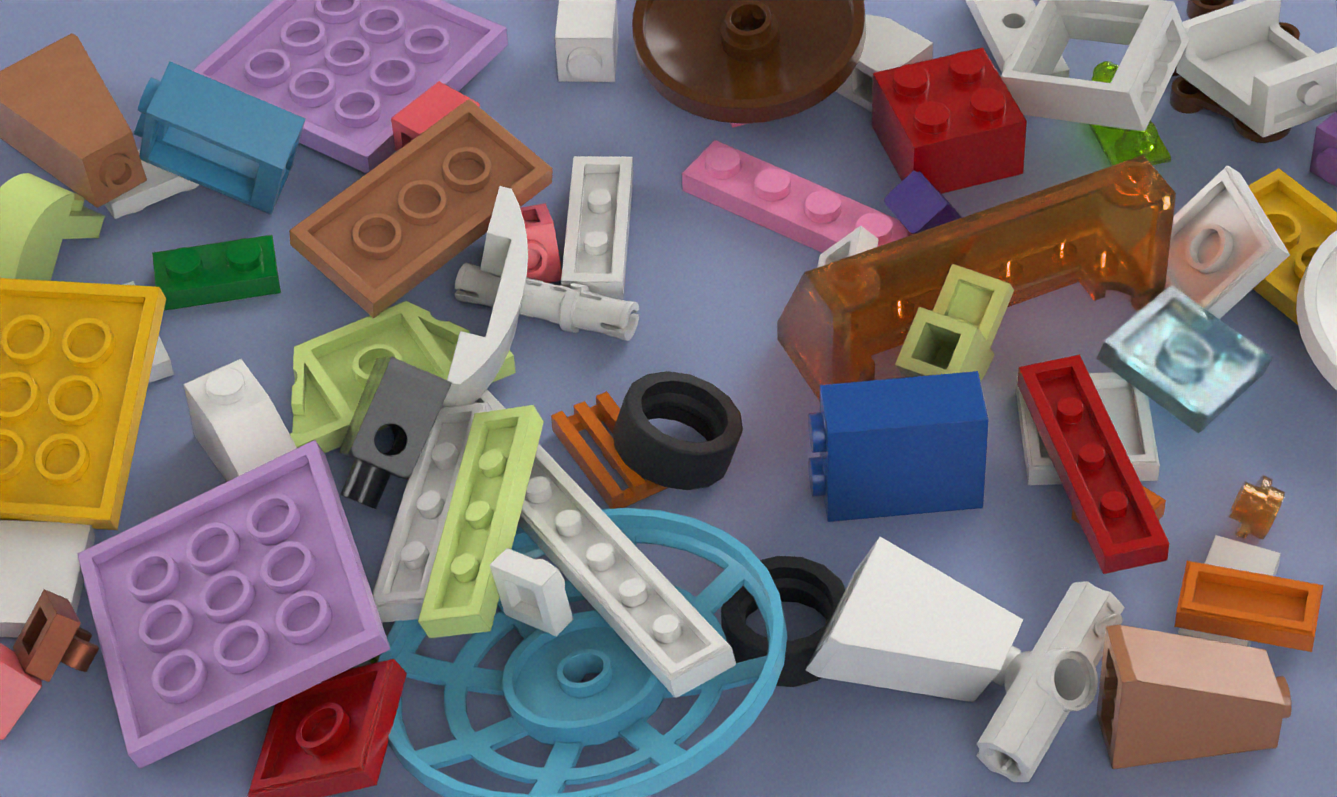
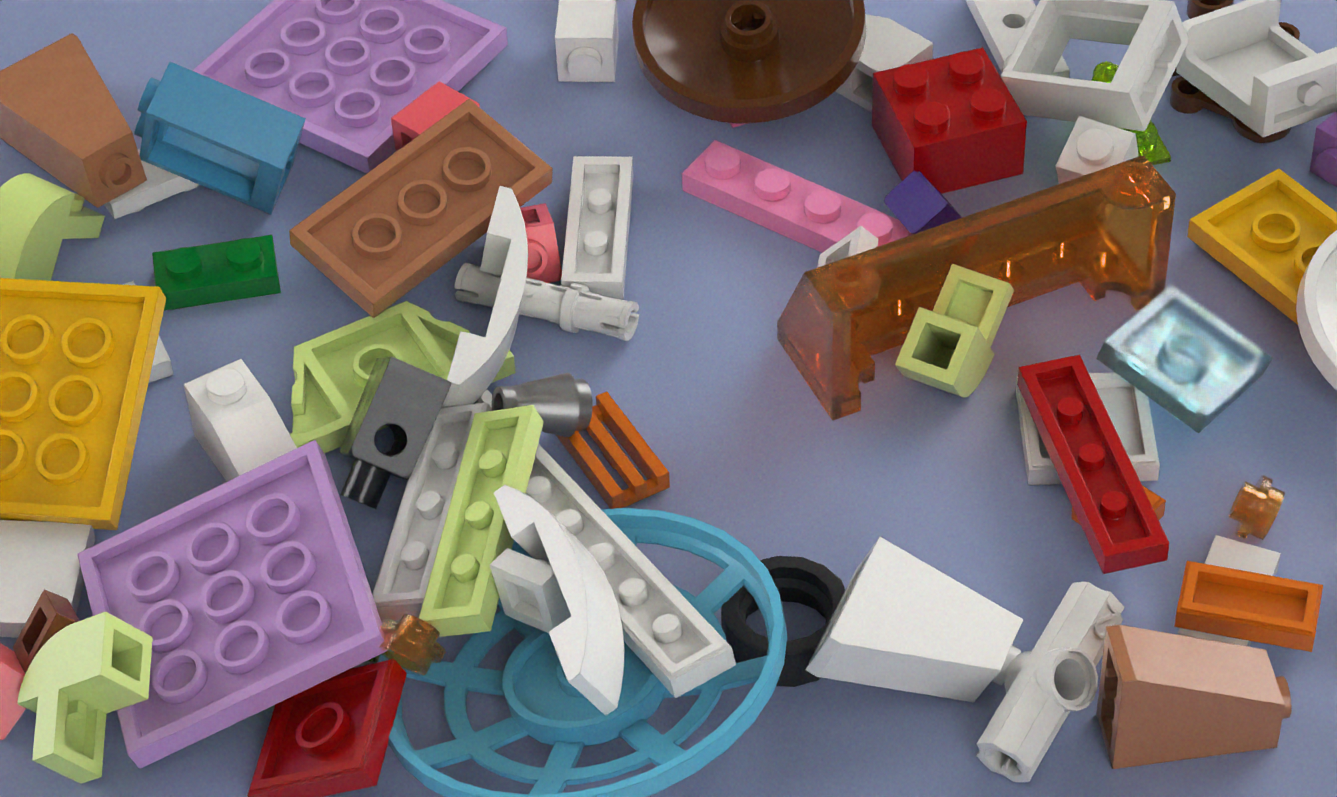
(76, 682): none -> yellowish green brick
(411, 643): none -> clear orange plate
(559, 400): none -> flat silver cone
(592, 638): none -> white slope
(665, 458): black tyre -> none
(899, 446): blue brick -> none
(1093, 148): none -> white brick
(1222, 244): white plate -> none

